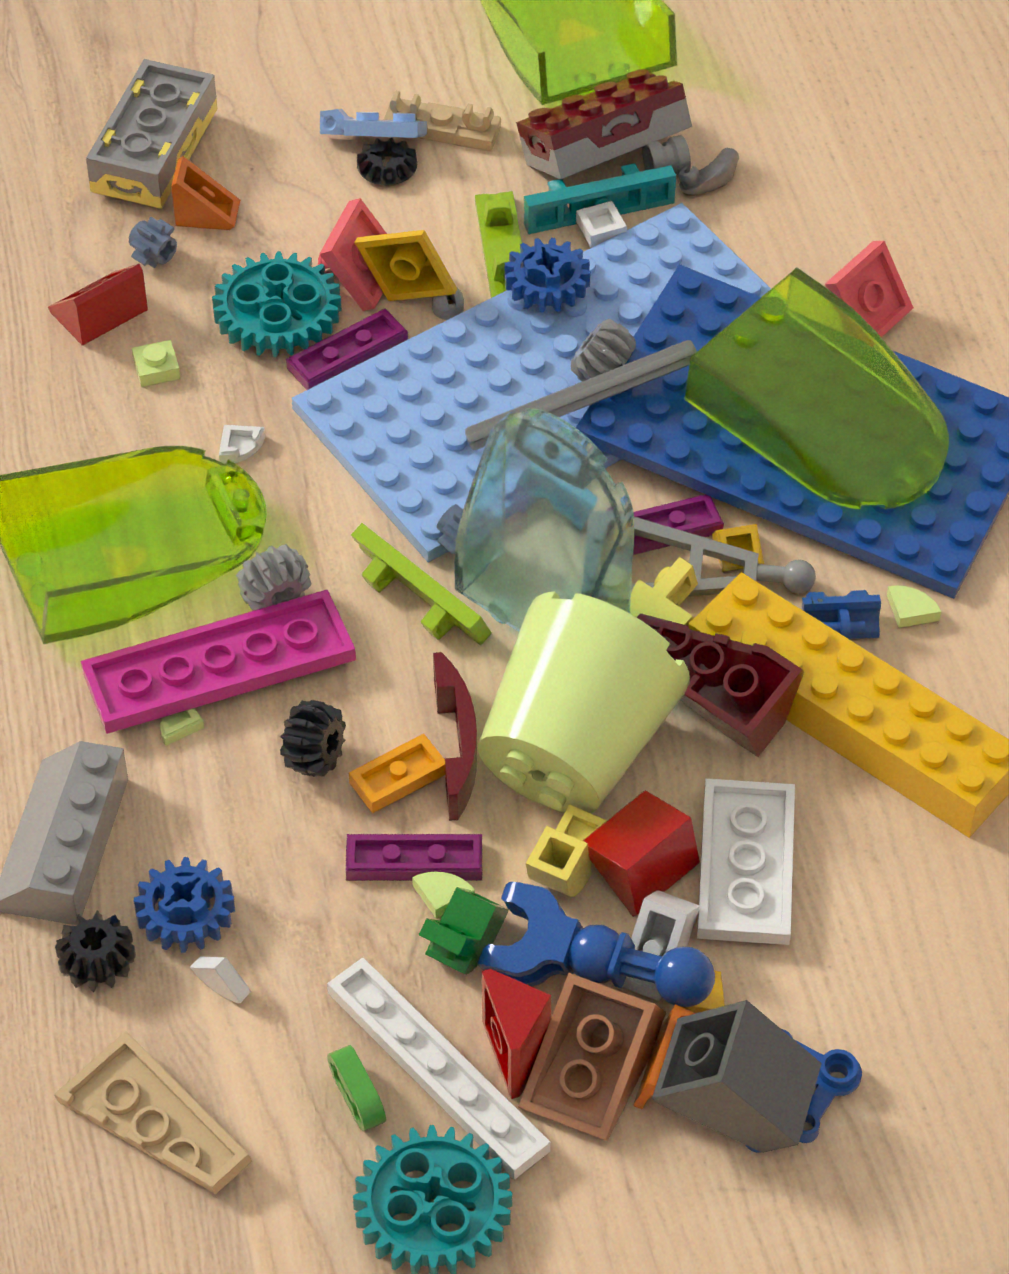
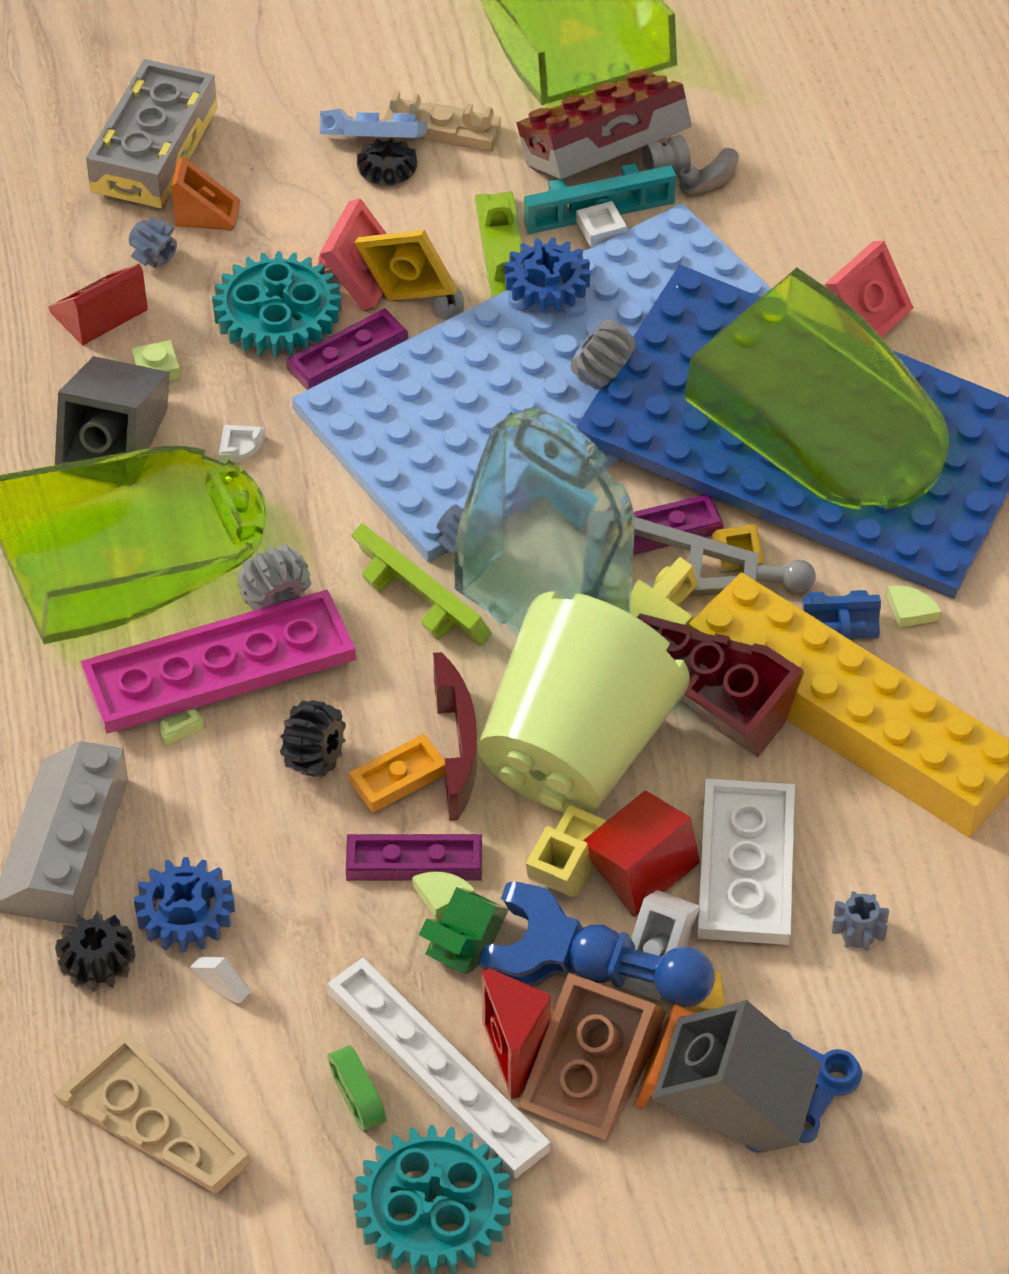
(109, 410): none -> dark grey slope
(595, 388): light grey axle -> none
(860, 920): none -> sand blue gear

